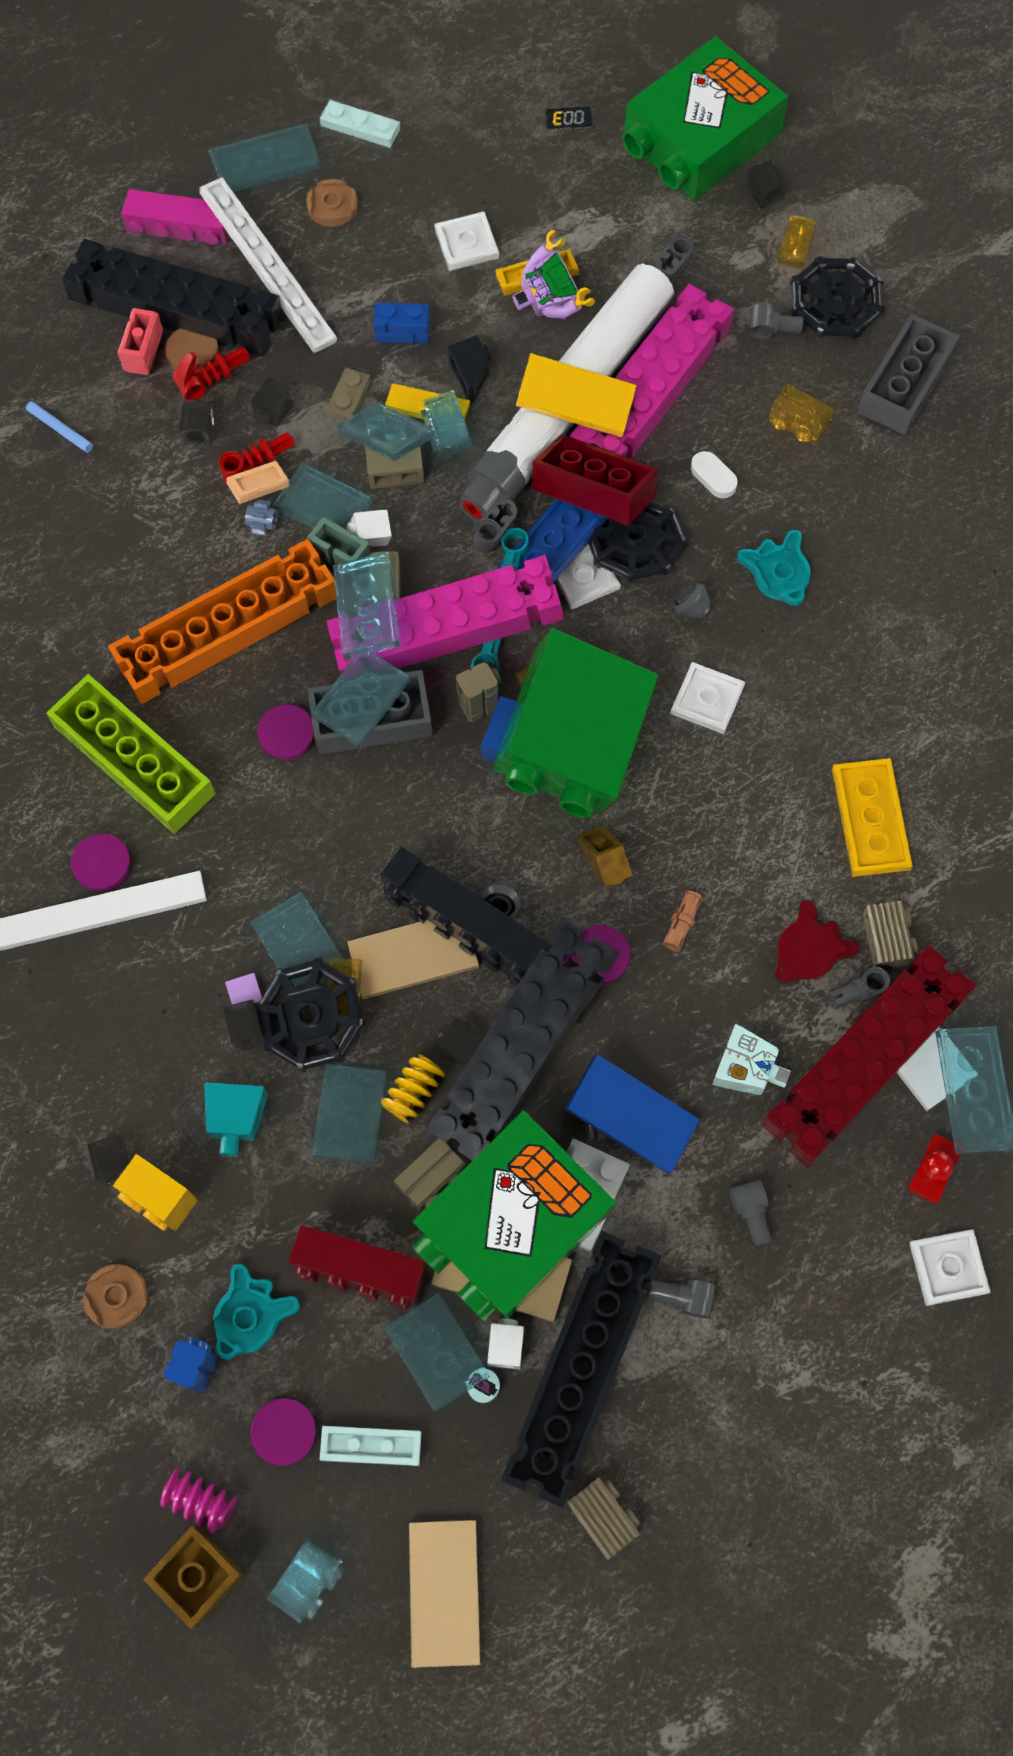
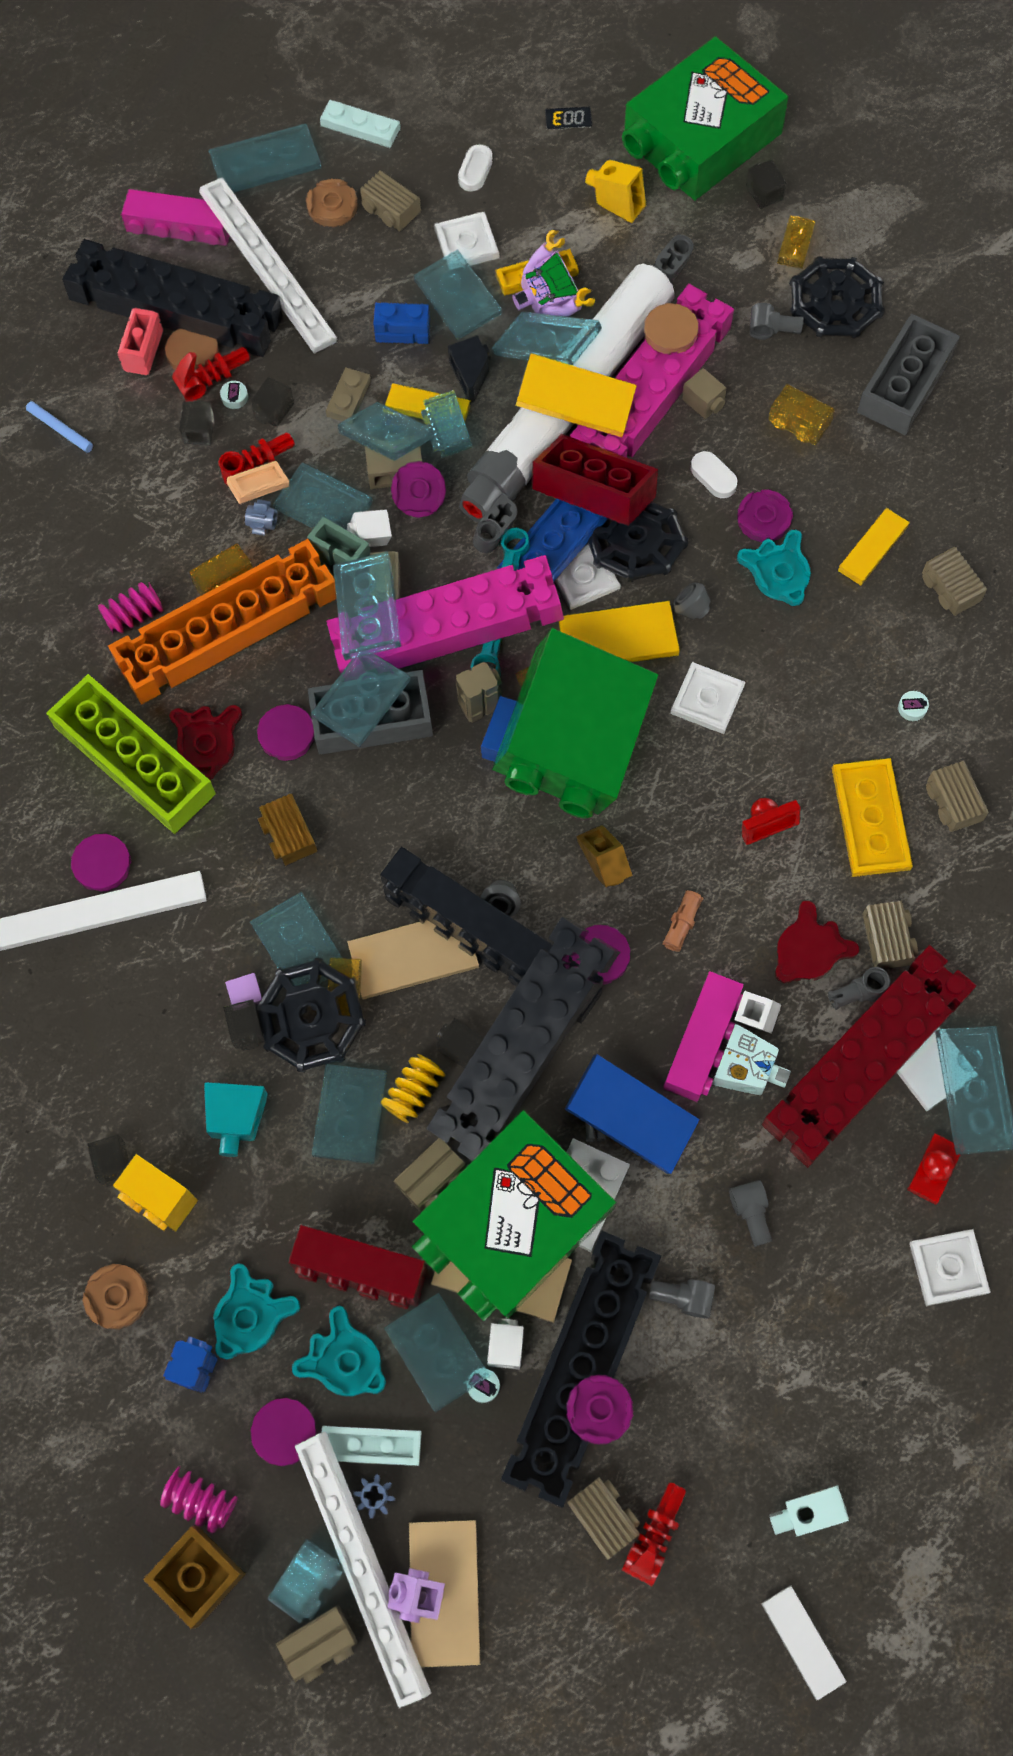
(130, 607): none -> dark pink piece
(206, 739): none -> dark red tile
(220, 569): none -> clear yellow brick
(234, 394): none -> light aqua tile
(288, 829): none -> pearl gold brick
(316, 1644): none -> dark tan brick
(344, 1360): none -> teal tile
(362, 1570): none -> white tile
(369, 1488): none -> sand blue gear
(390, 201): none -> dark tan brick
(415, 1596): none -> lavender brick
(418, 489): none -> magenta tile
(457, 294): none -> clear light blue tile
(475, 167): none -> white tile
(547, 336): none -> clear light blue tile
(599, 1409): none -> magenta tile
(619, 188): none -> yellow torso
(627, 632): none -> yellow tile
(644, 1559): none -> red piece
(671, 328): none -> medium nougat tile
(703, 1037): none -> dark pink brick
(704, 393): none -> dark tan brick
(758, 1012): none -> white brick
(764, 515): none -> magenta tile
(769, 819): none -> red tile
(803, 1642): none -> white tile
(827, 1510): none -> light aqua torso
(873, 546): none -> yellow tile
(913, 705): none -> light aqua tile
(953, 581): none -> dark tan brick
(956, 796): none -> dark tan brick

